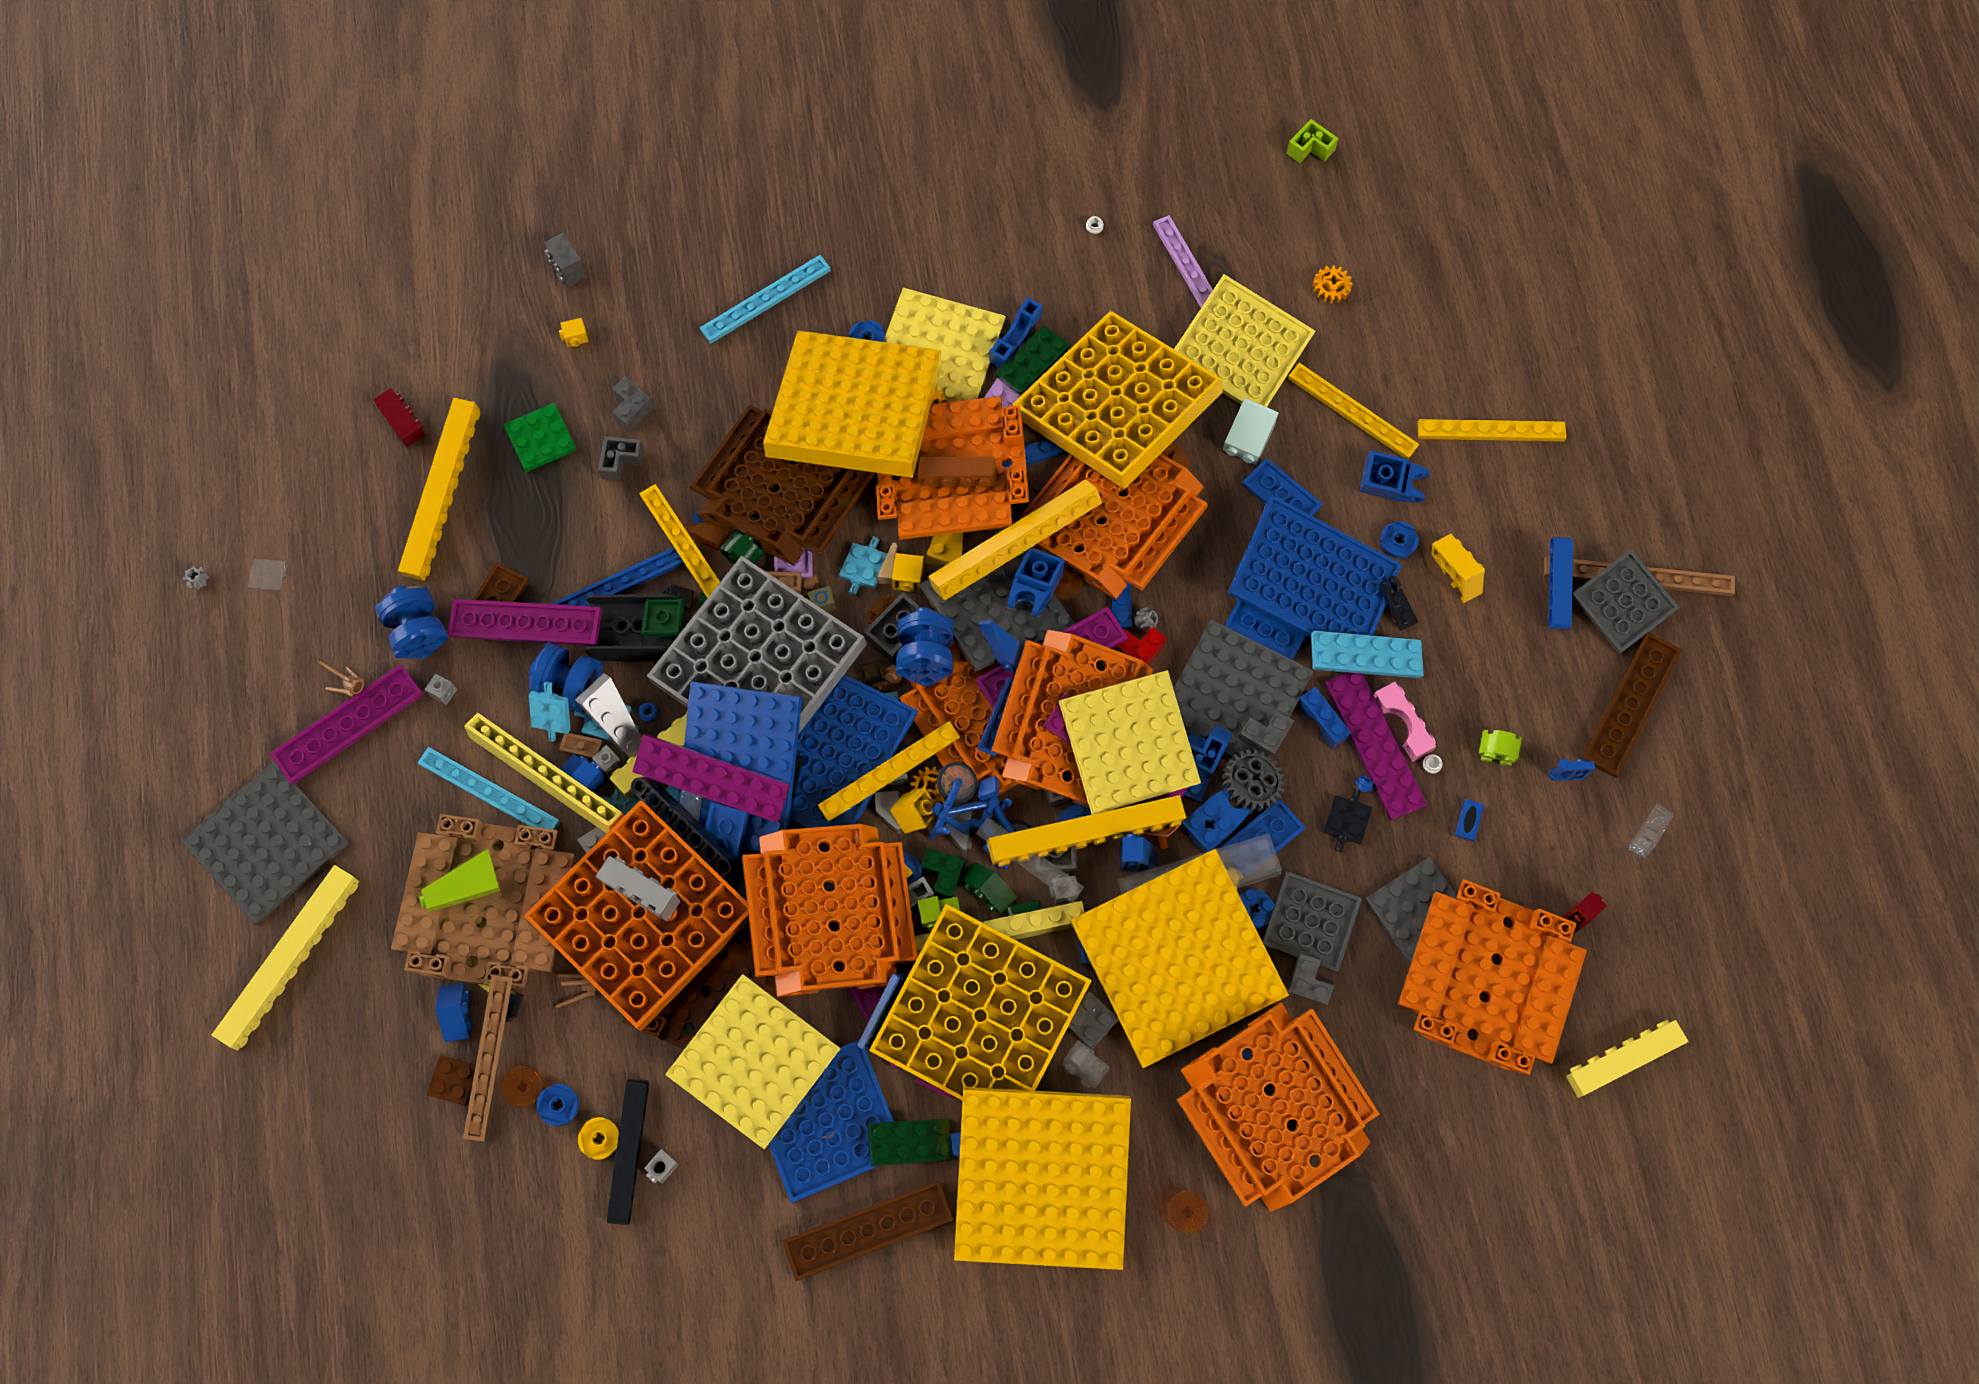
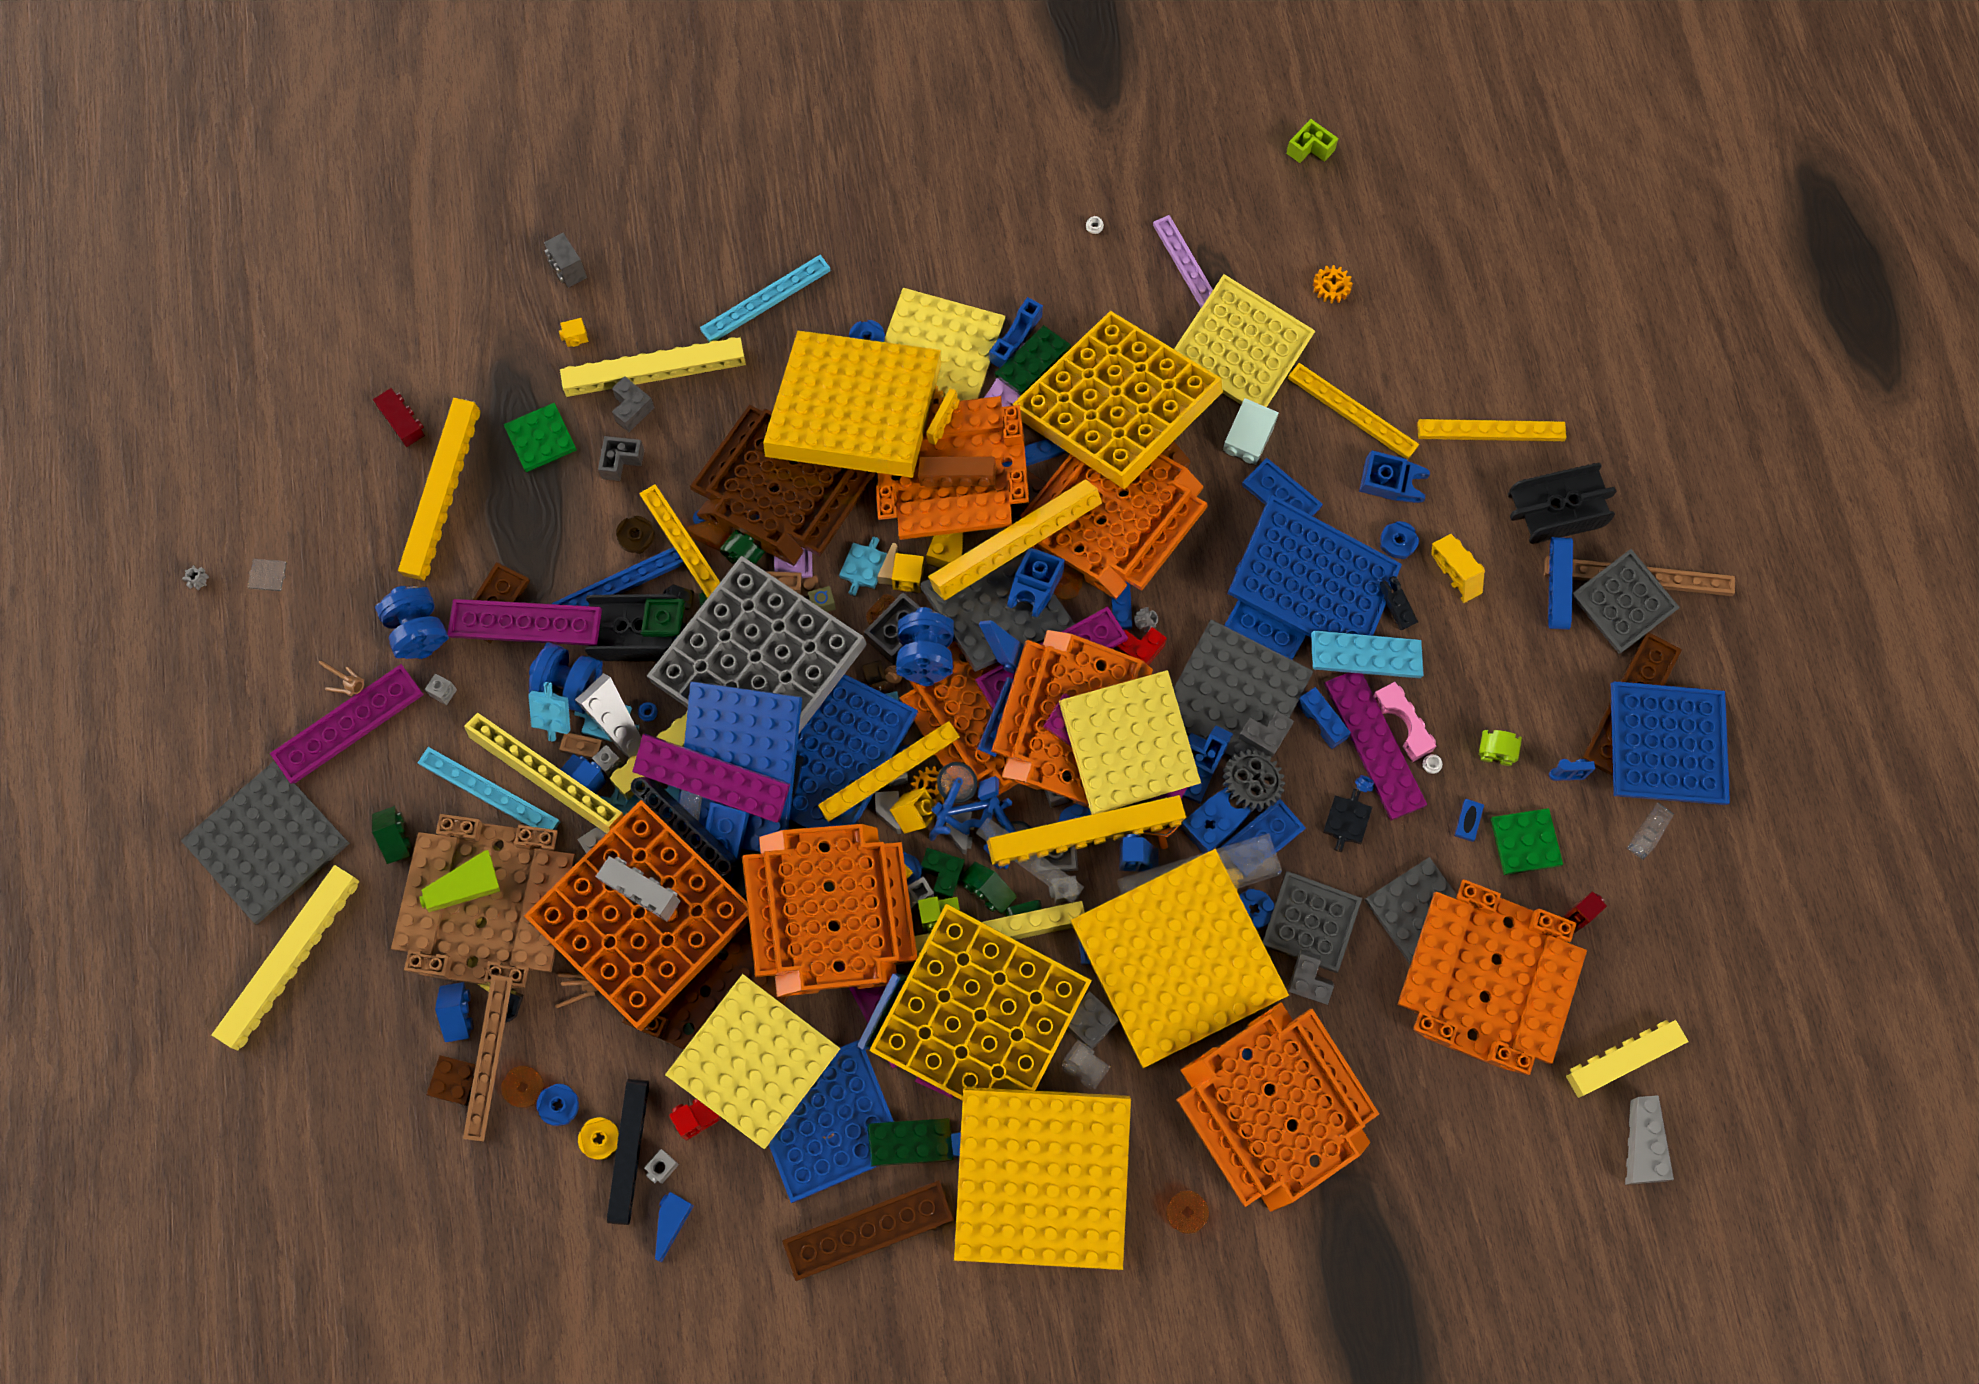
(389, 835): none -> dark green brick
(637, 544): none -> dark brown plate
(653, 366): none -> light yellow brick
(671, 1219): none -> blue slope
(693, 1119): none -> red brick
(942, 416): none -> yellow plate
(1526, 841): none -> green plate
(1580, 484): none -> black piece
(1648, 1148): none -> light grey wedge
(1669, 743): none -> blue plate

